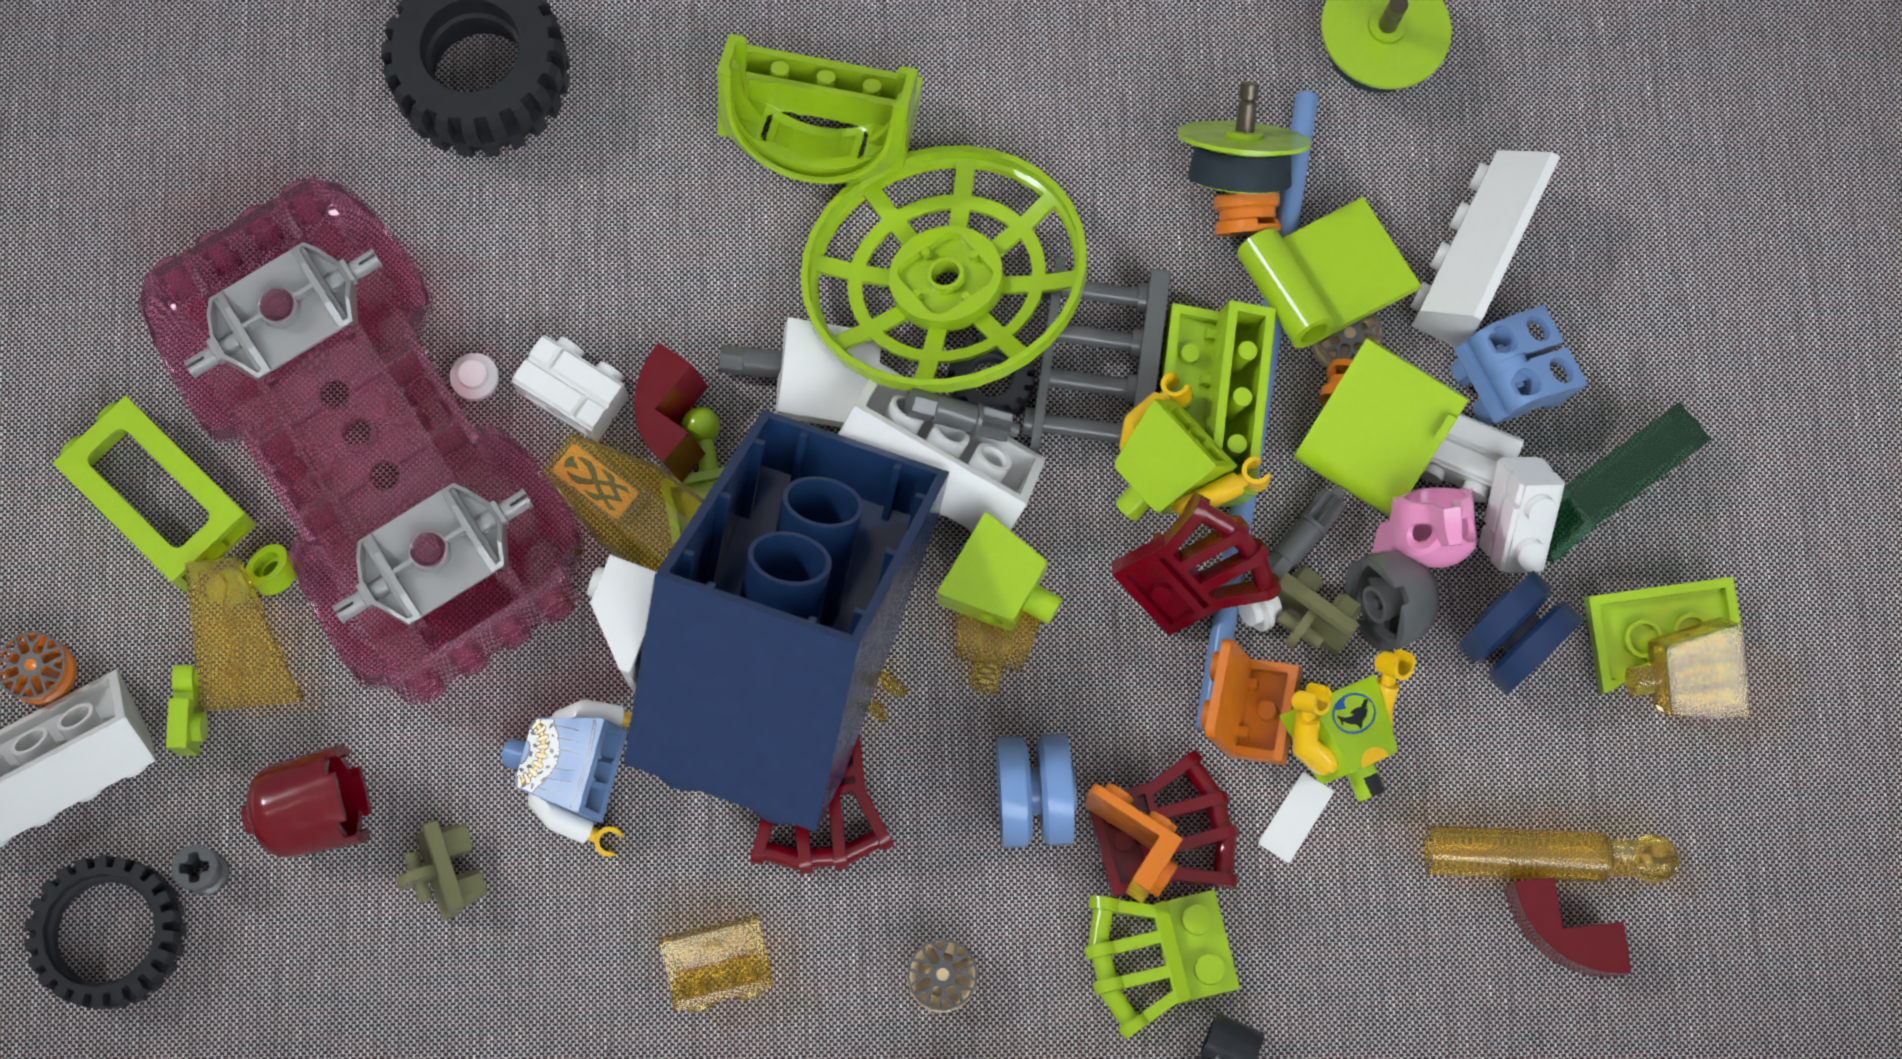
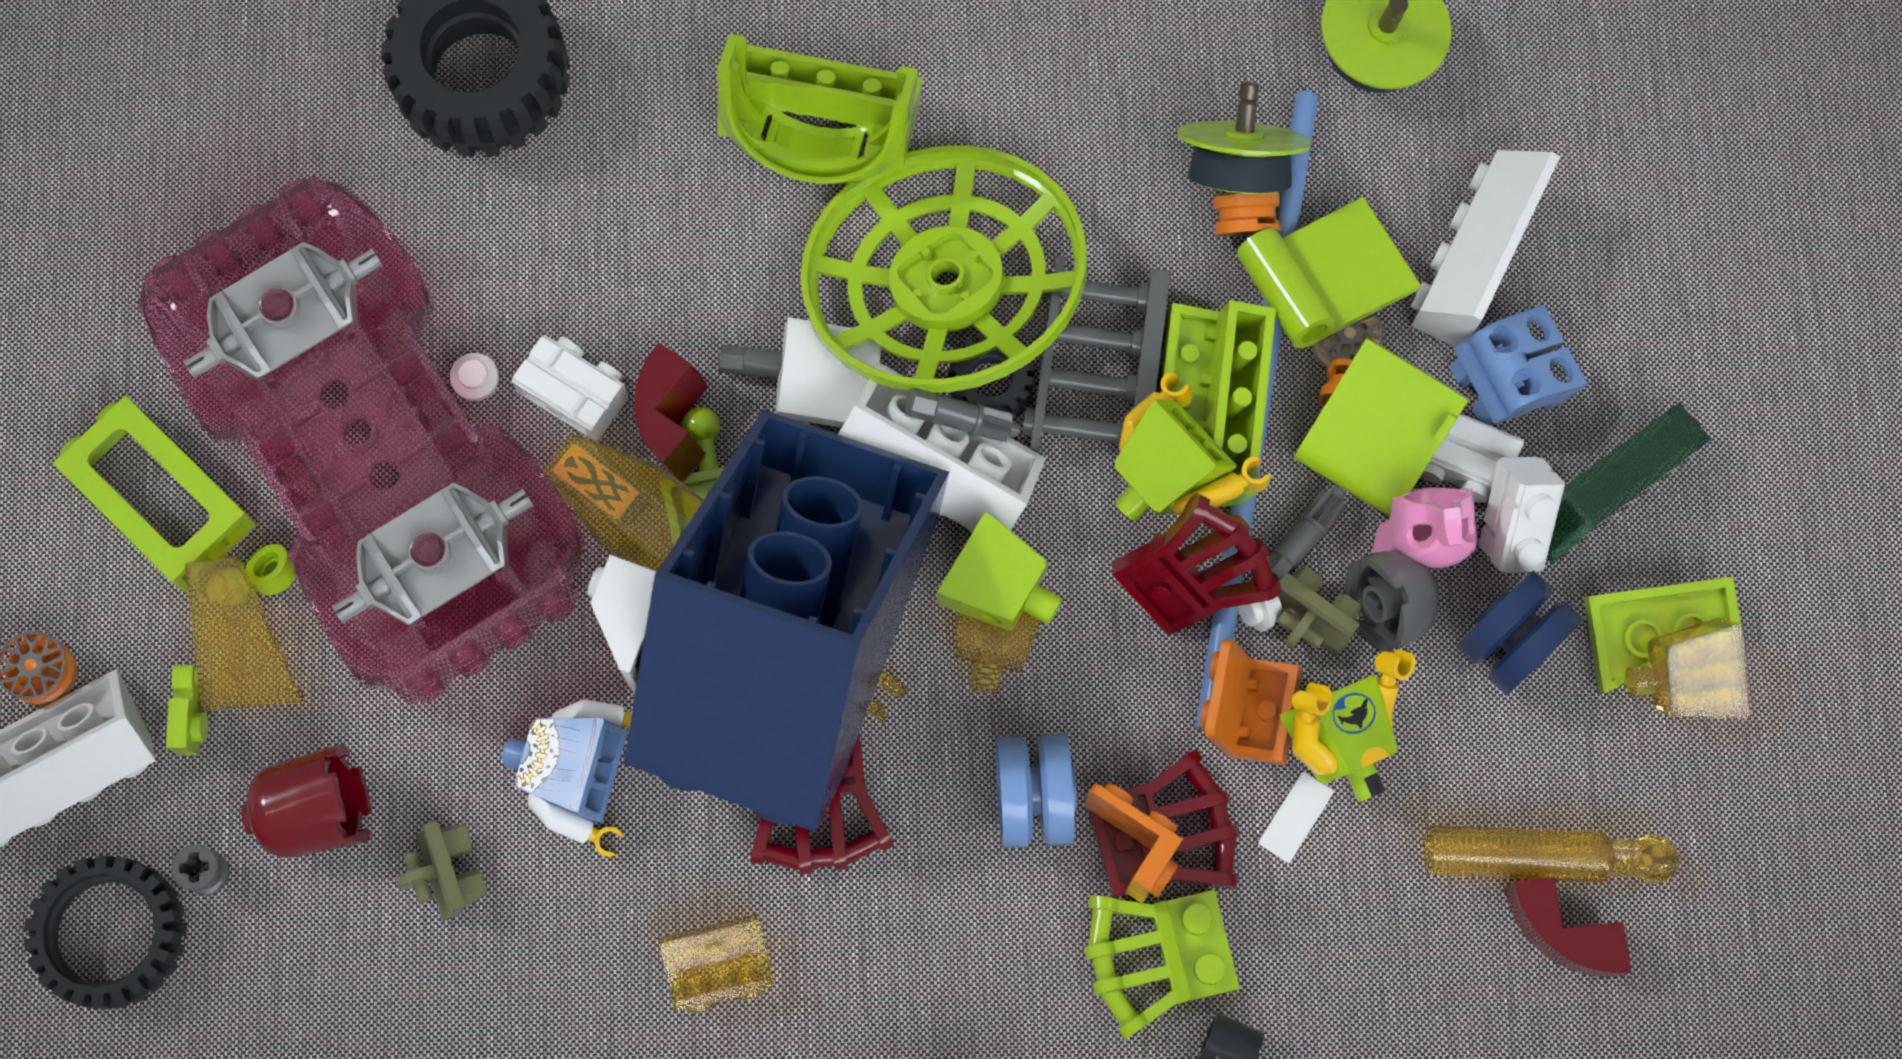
(942, 975): wheel -> none

